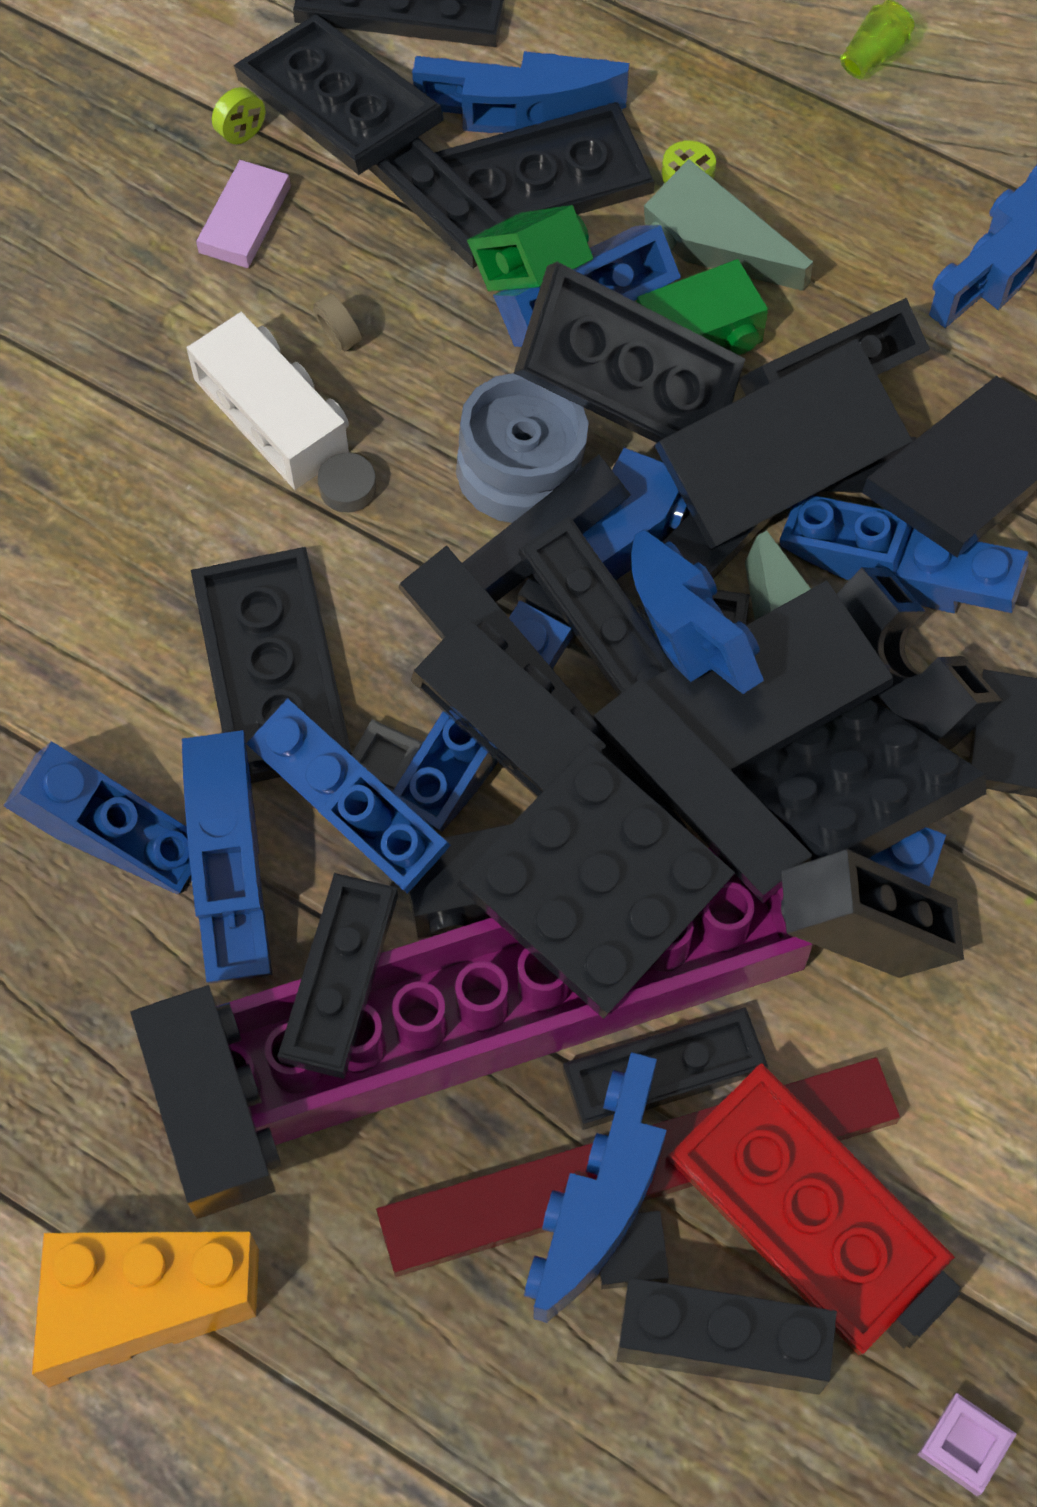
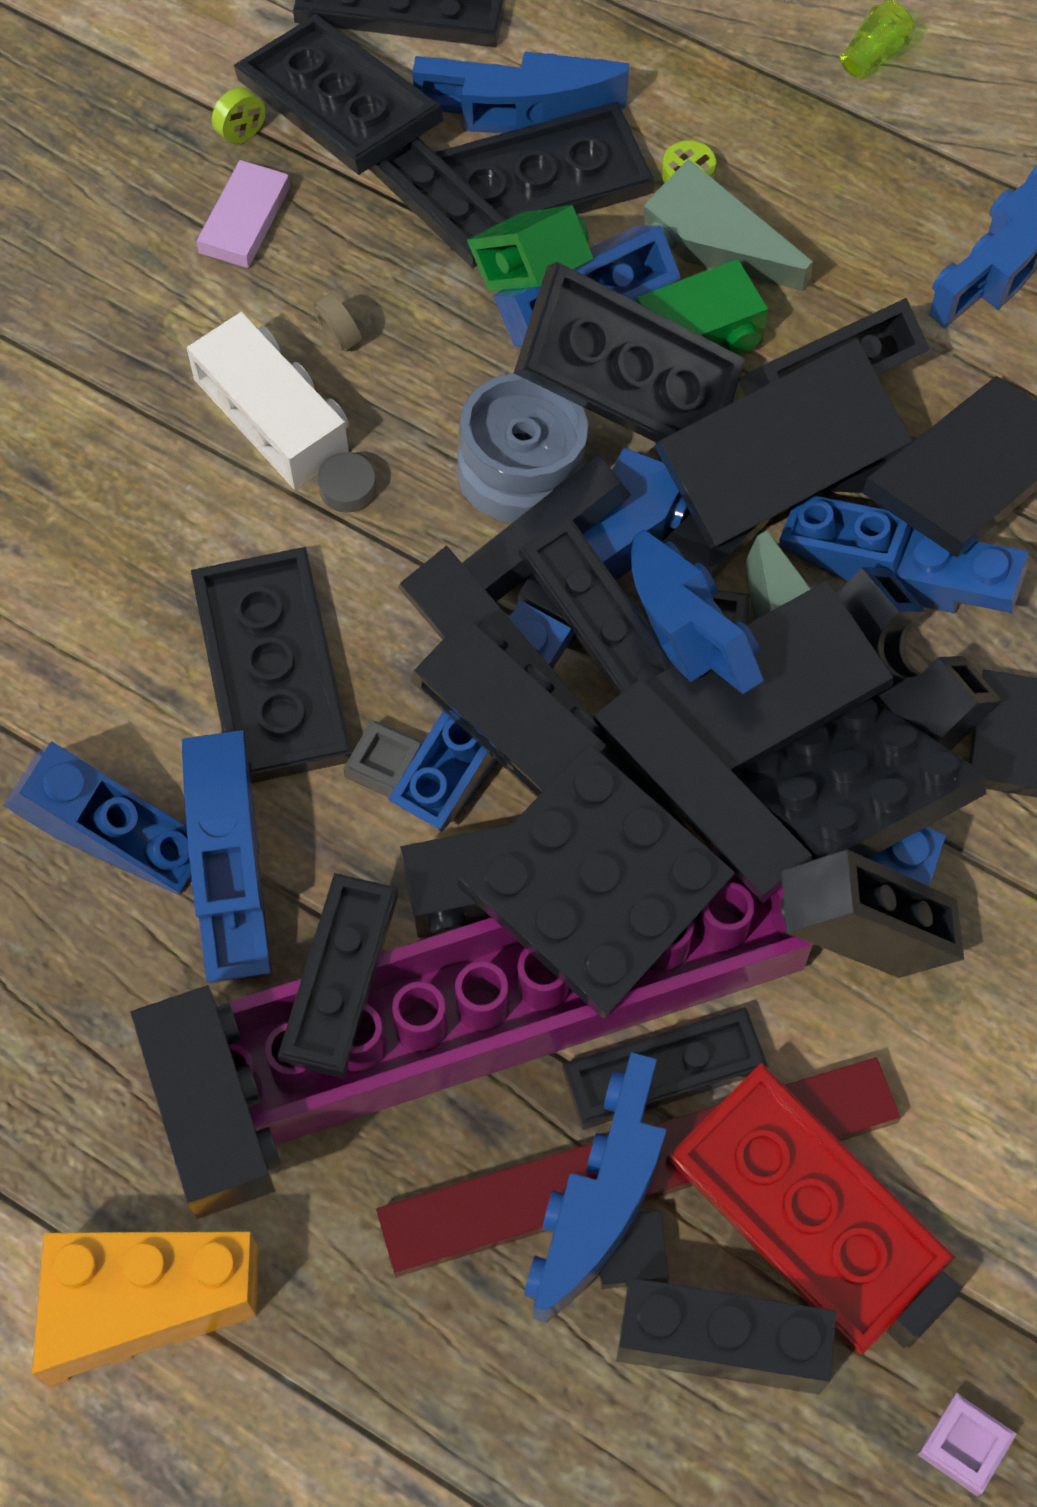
(348, 796): blue slope -> none

